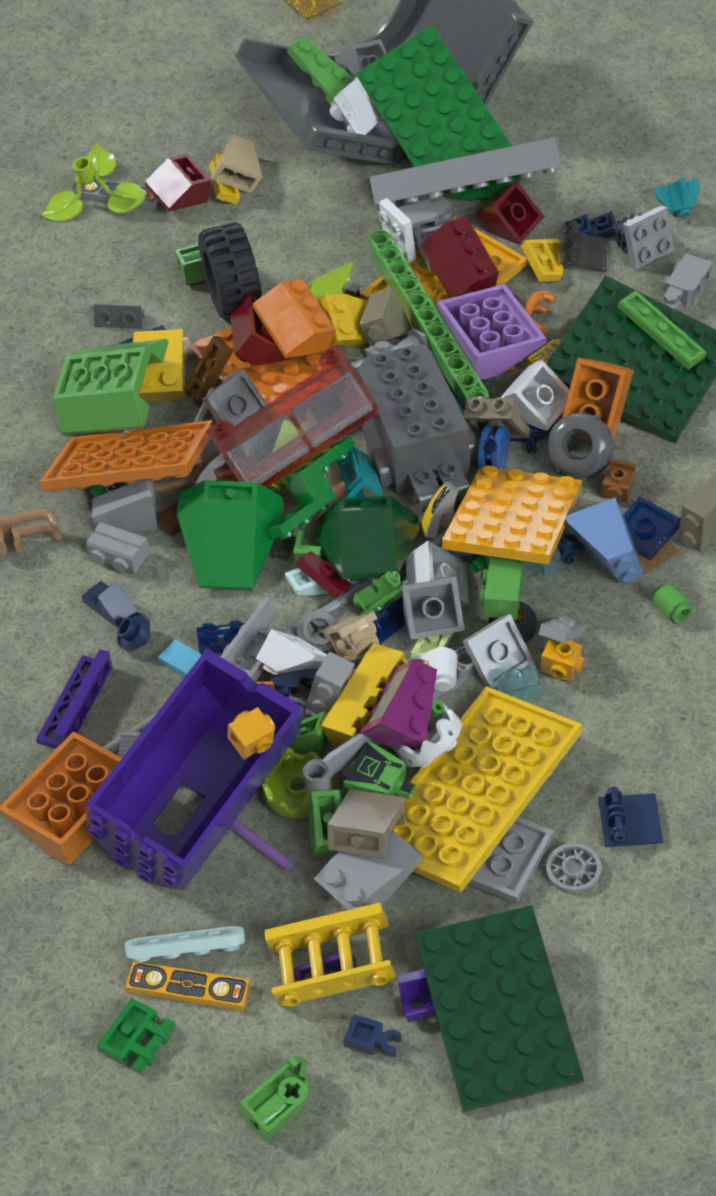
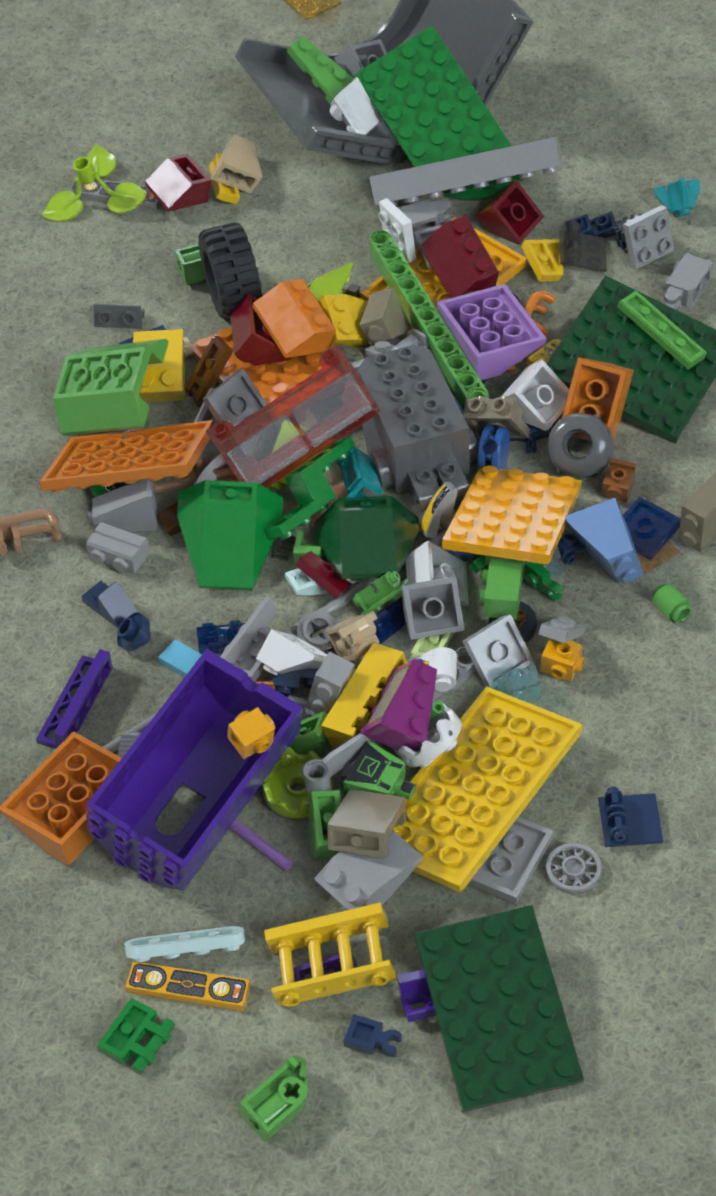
(540, 578): none -> green plate

